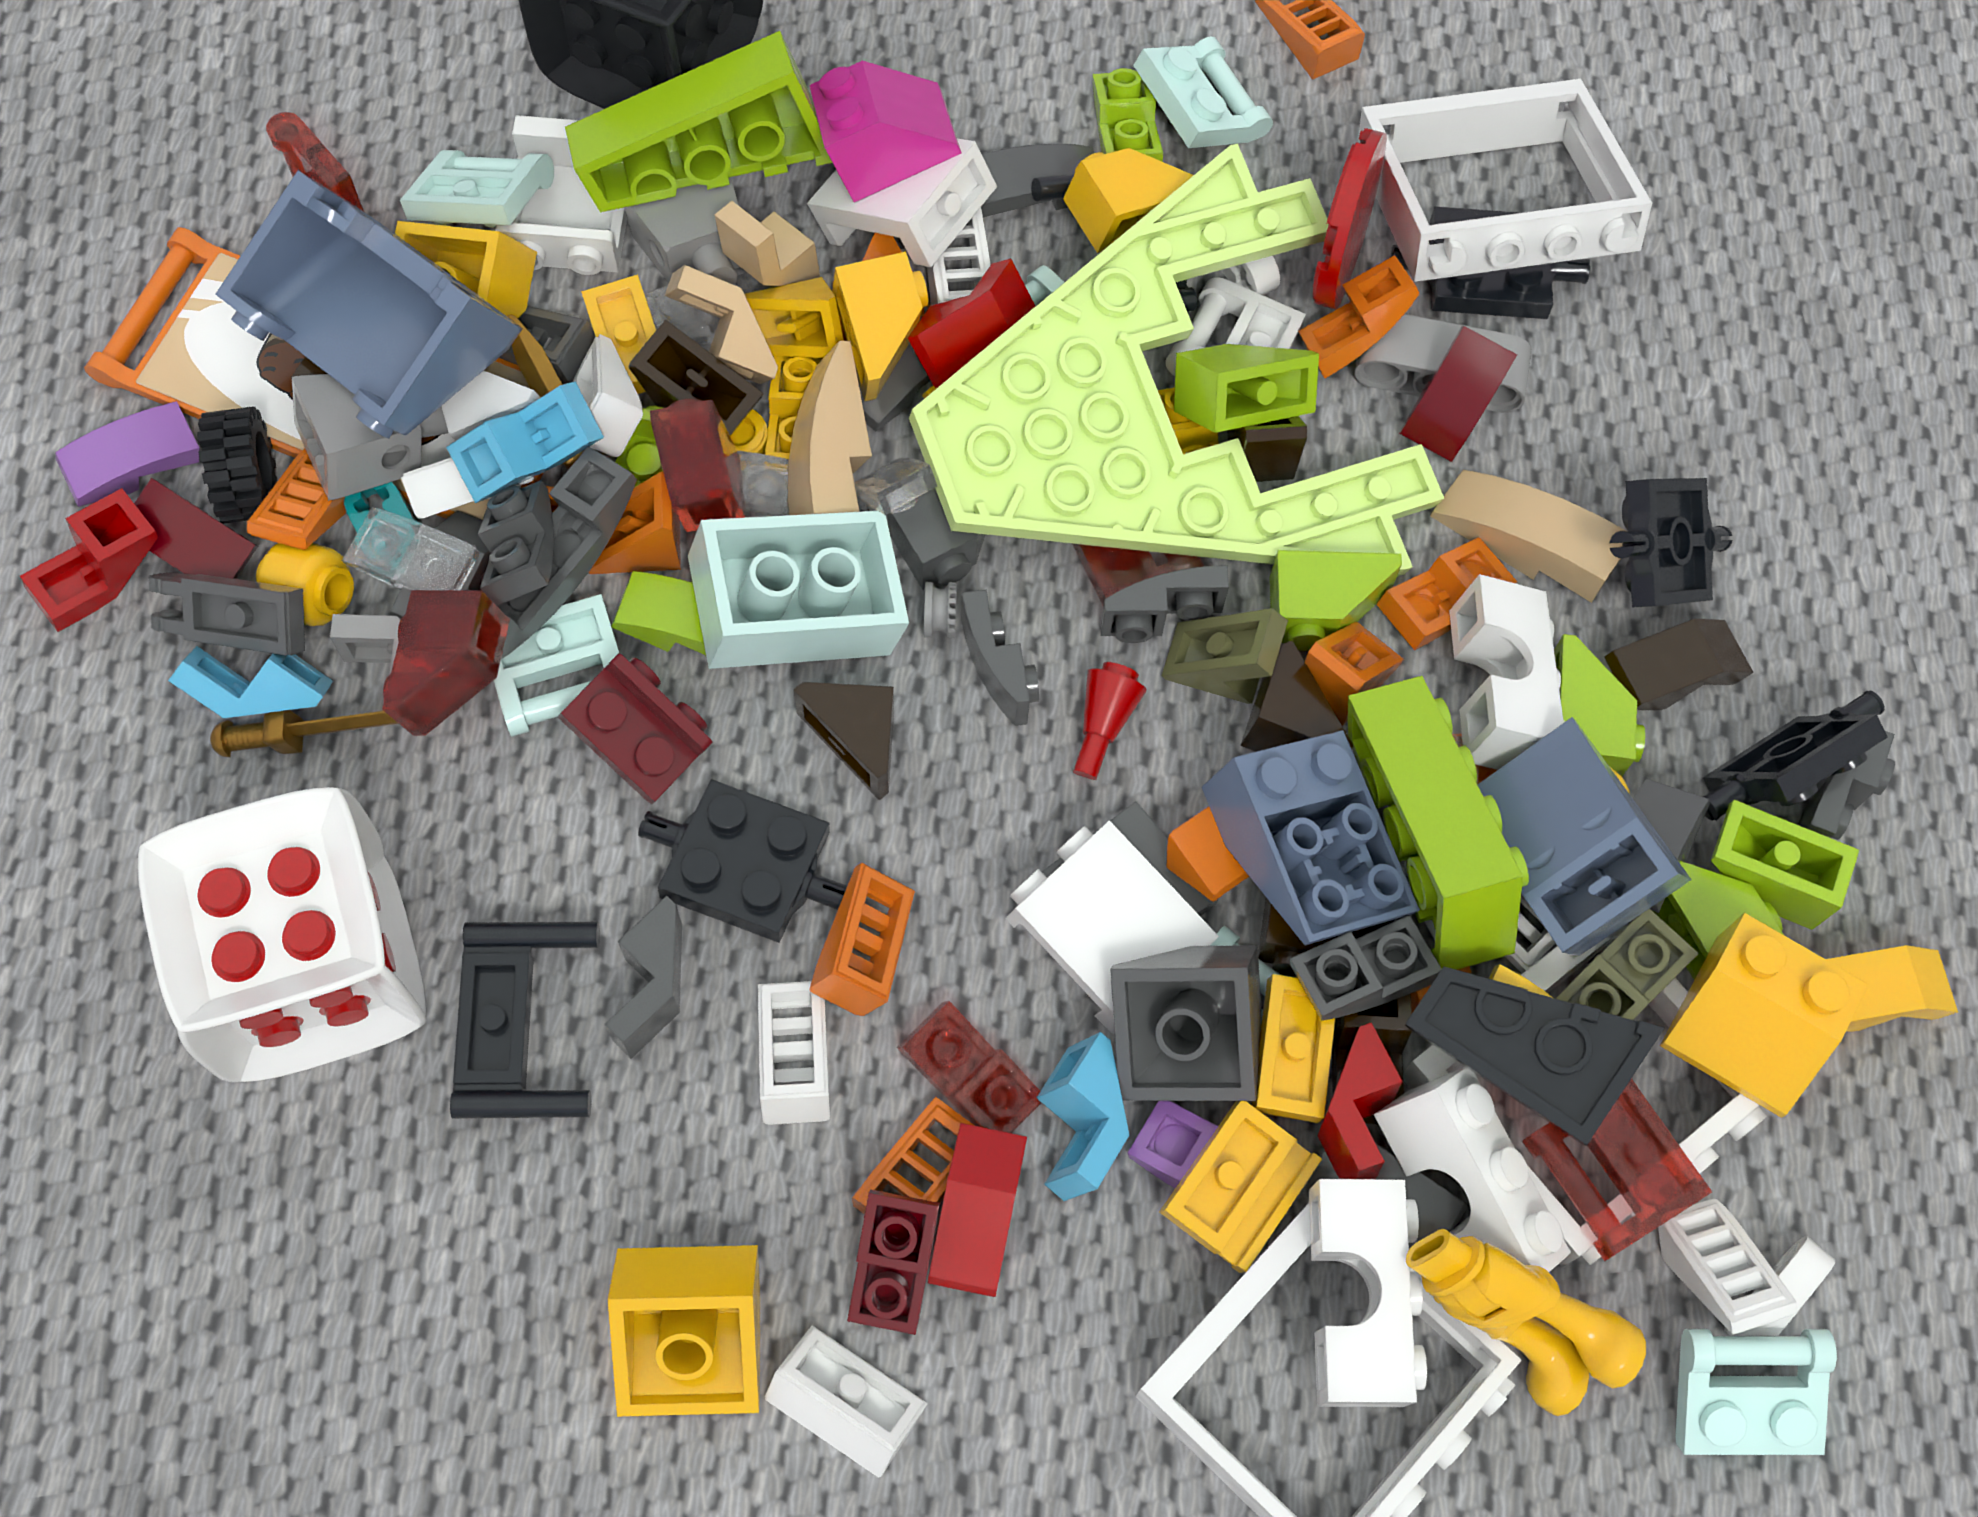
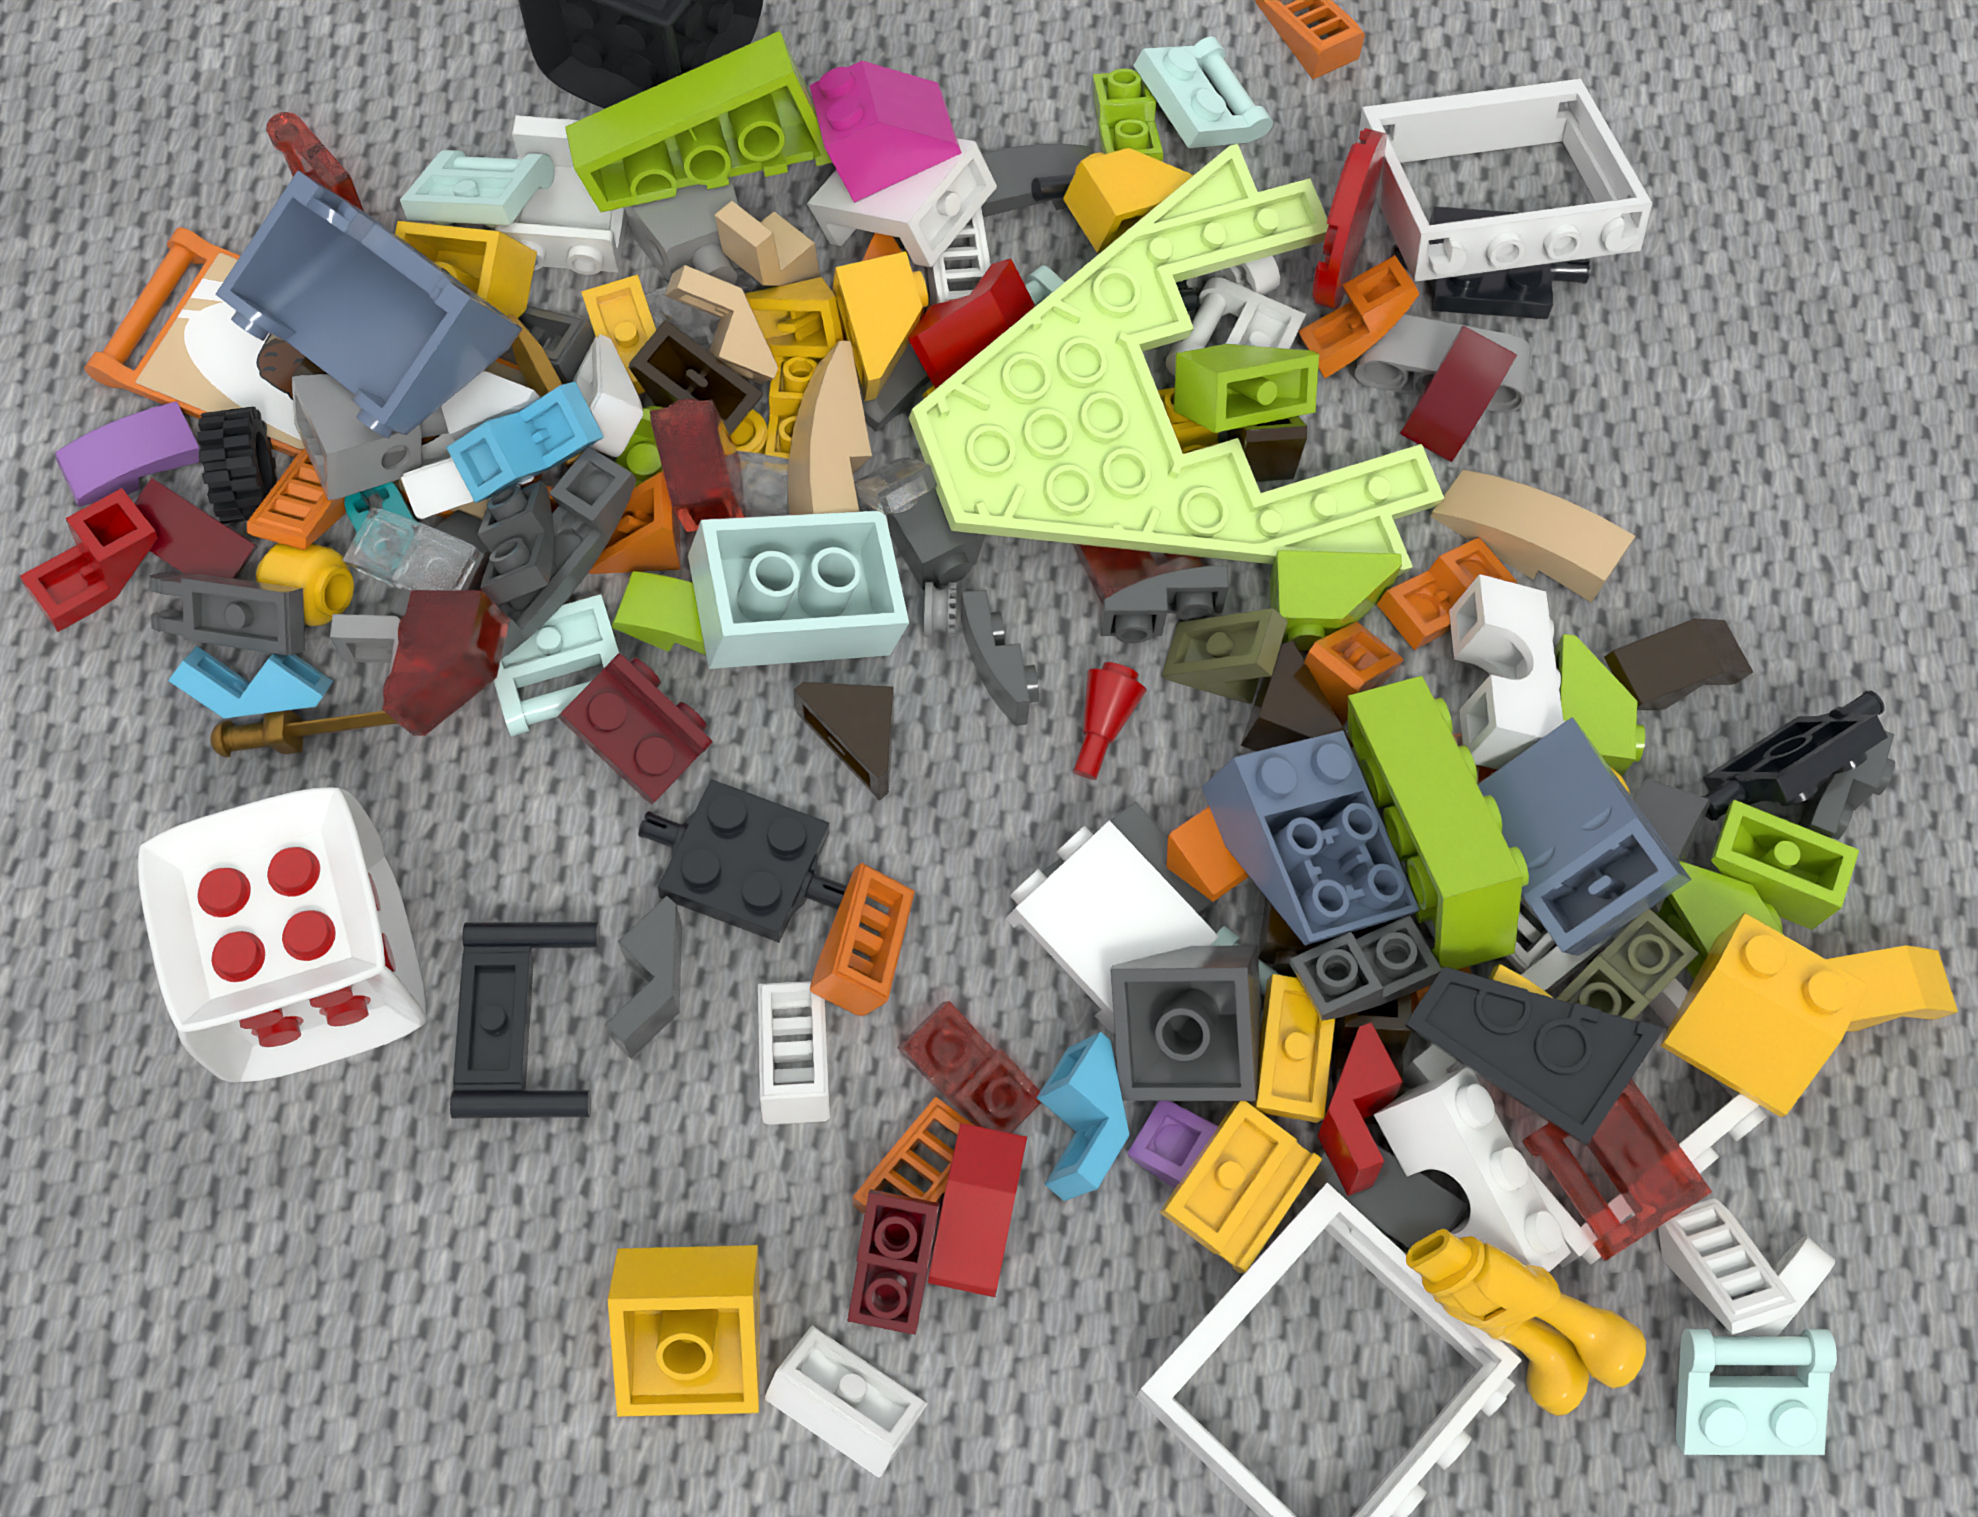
(1370, 1230): white arch -> none
(1668, 541): black plate -> none

